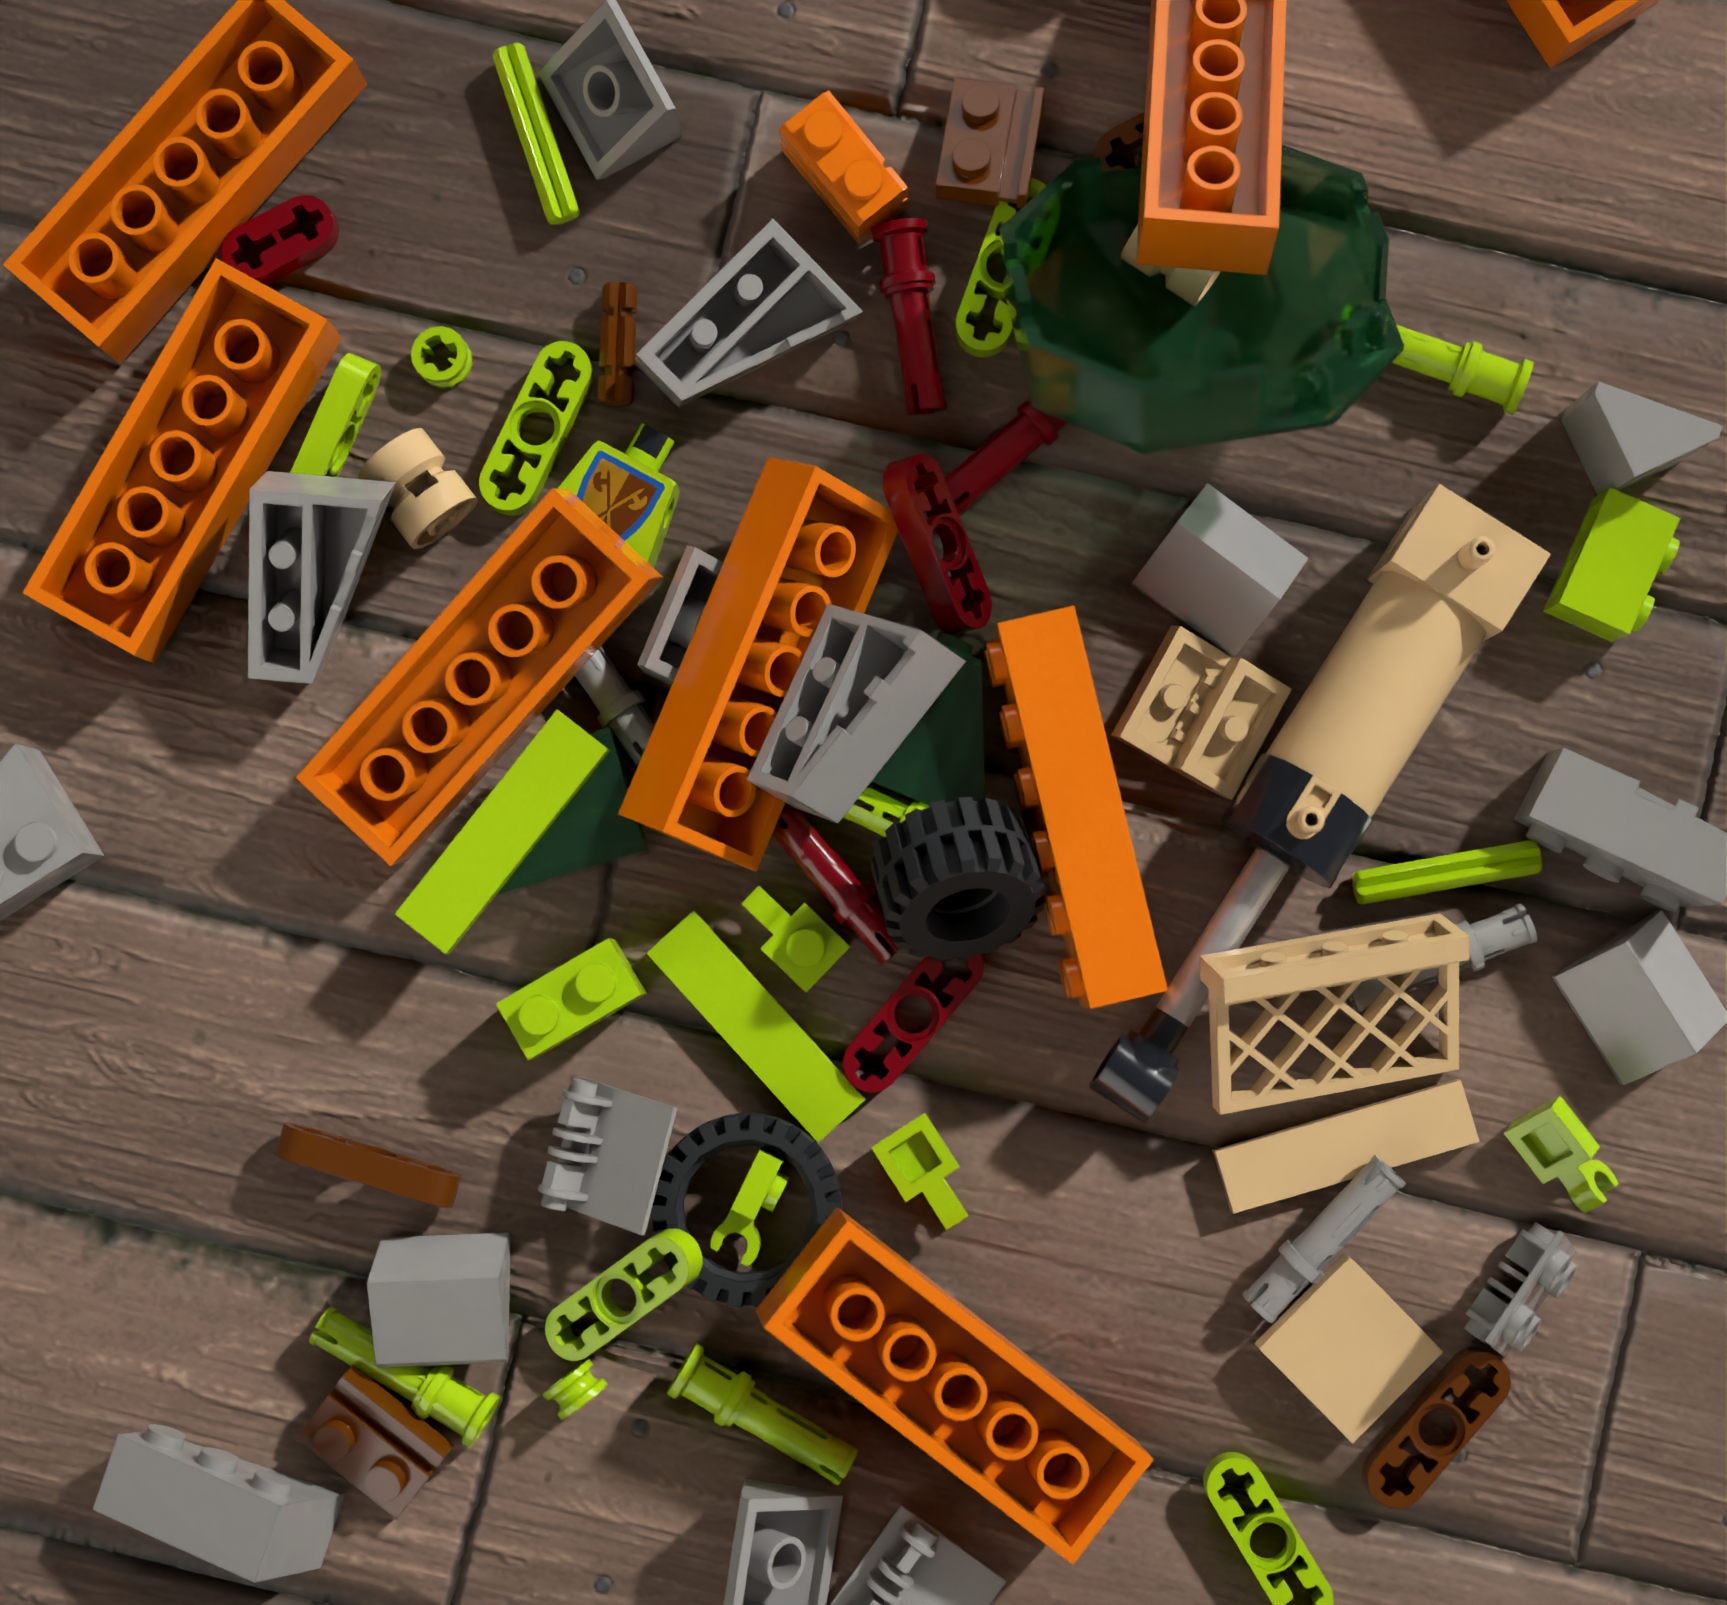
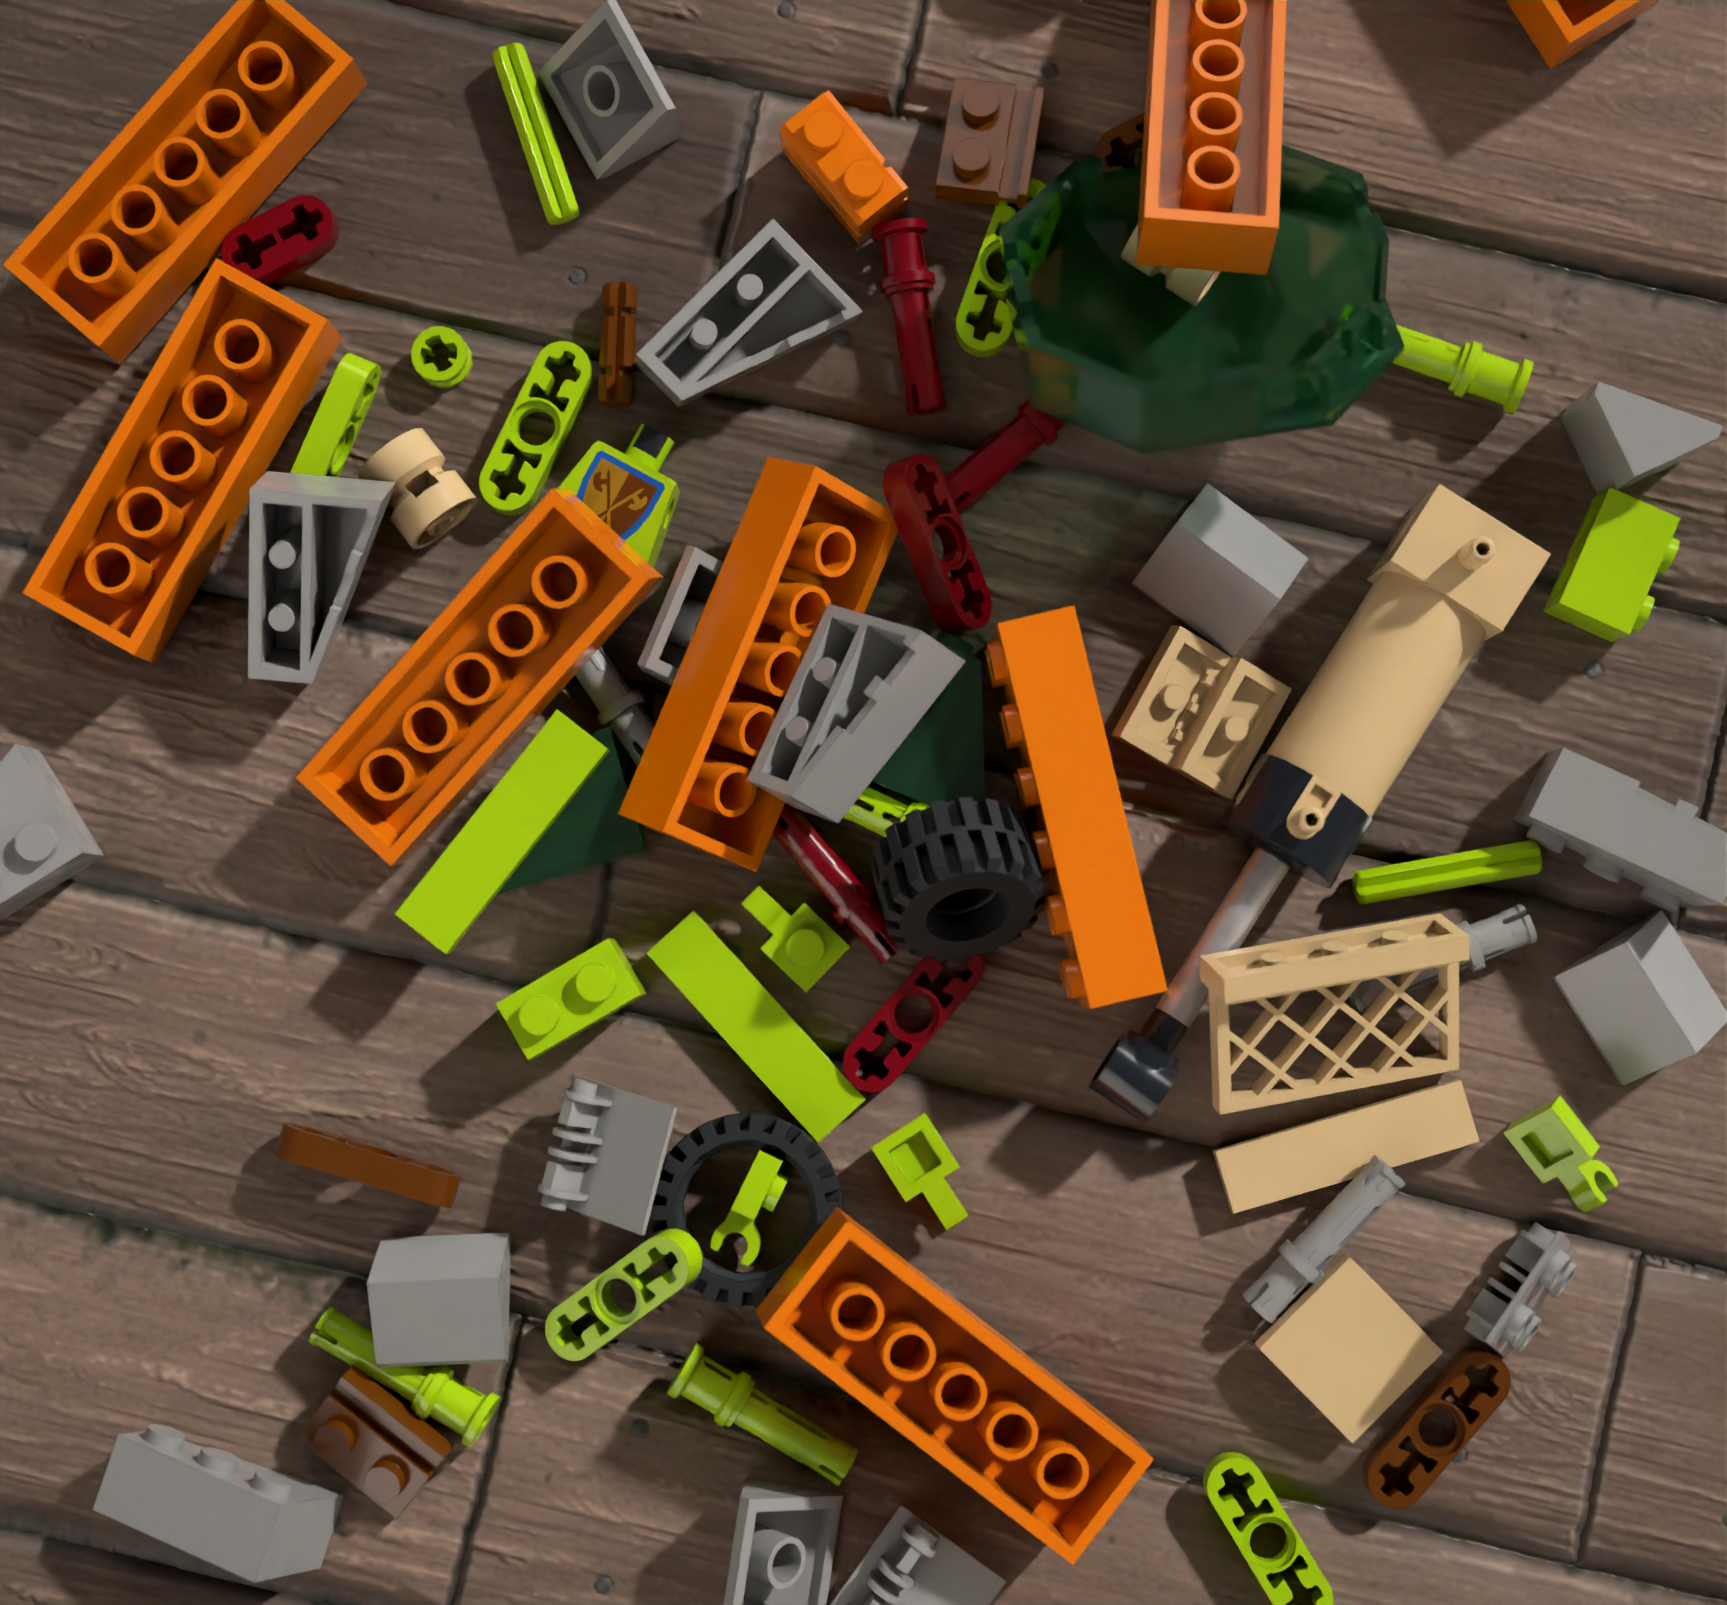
(575, 1389): lime bush -> none

